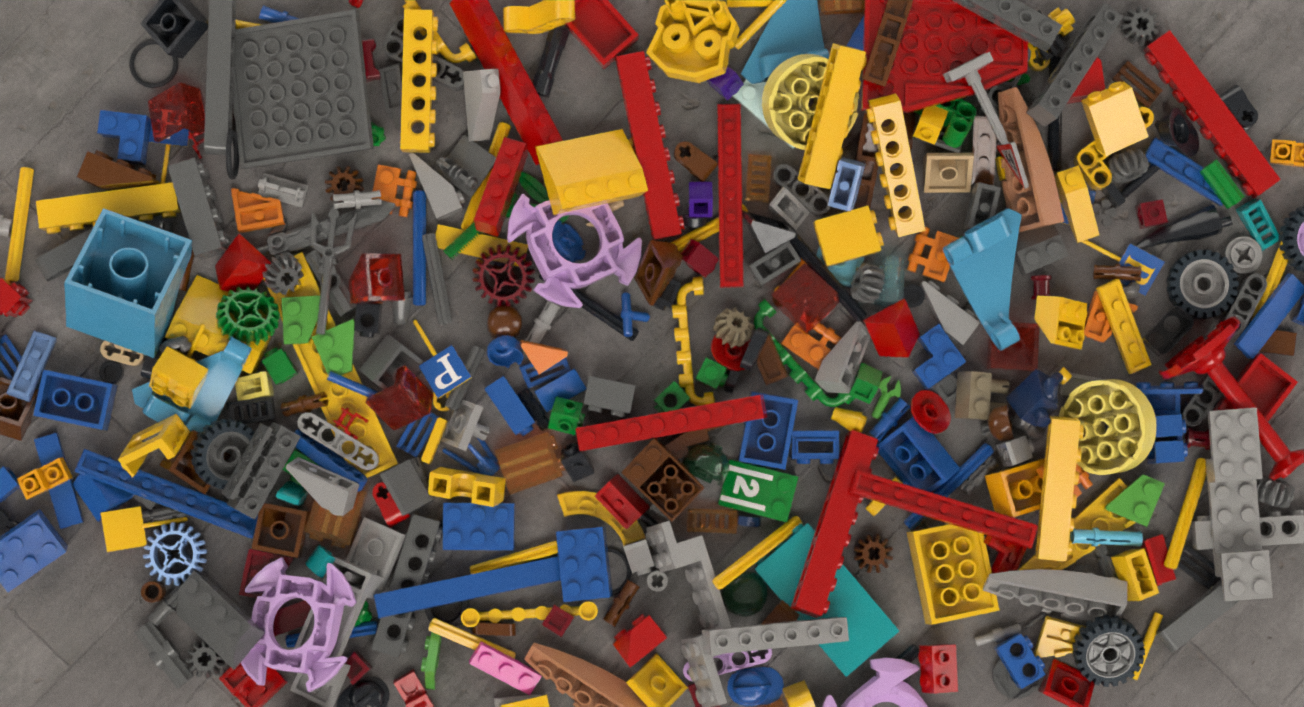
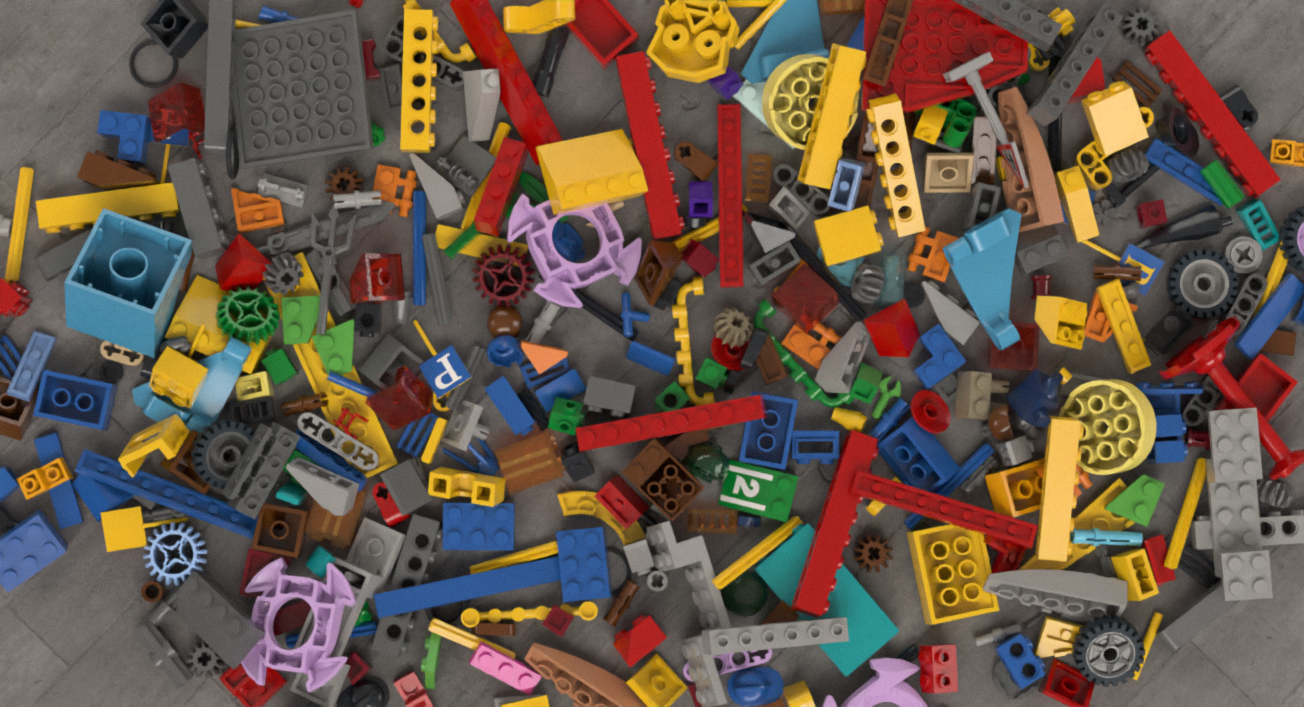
(650, 358): none -> blue slope

